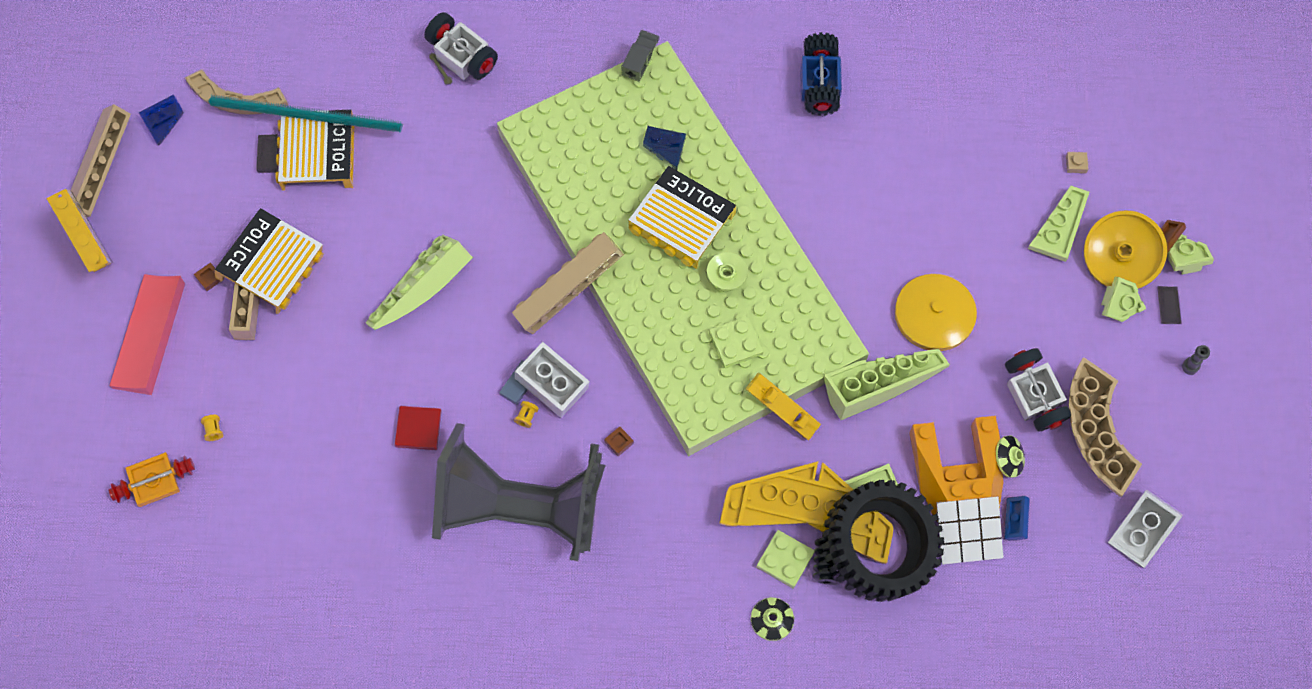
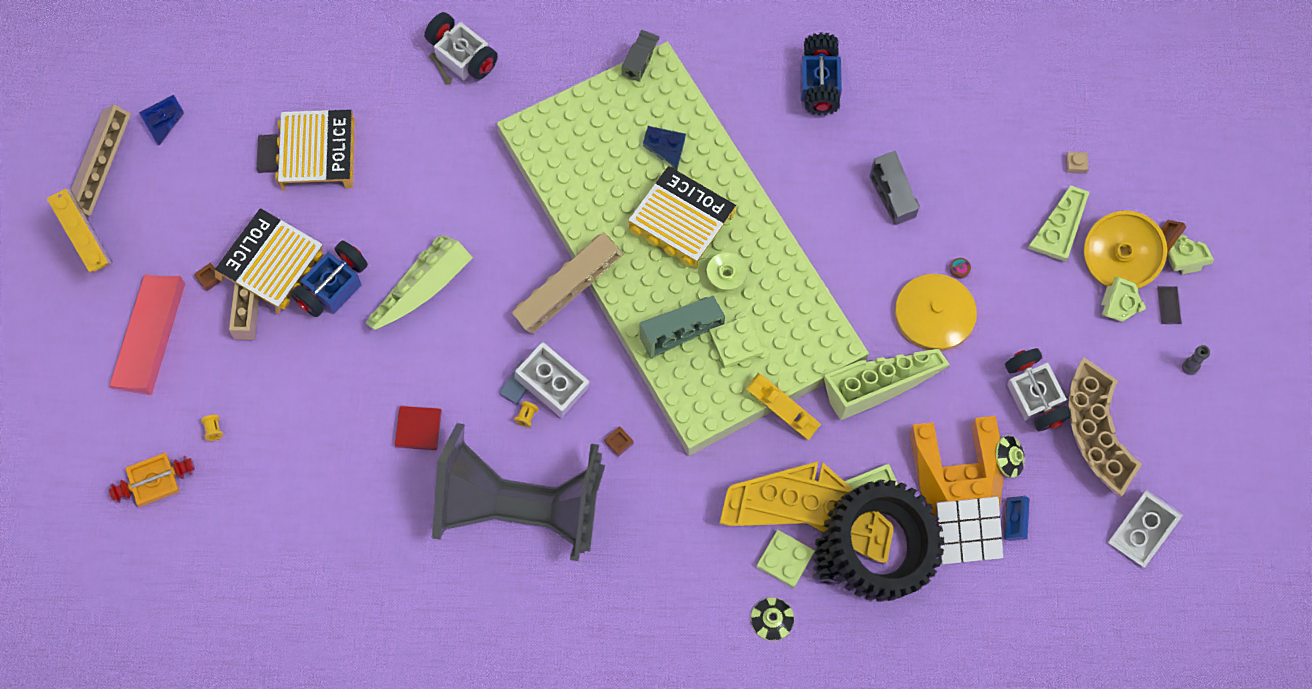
(205, 87): tan tile -> none
(305, 114): teal axle -> none
(330, 281): none -> brick
(680, 325): none -> sand green wedge
(894, 188): none -> wedge
(960, 268): none -> tile

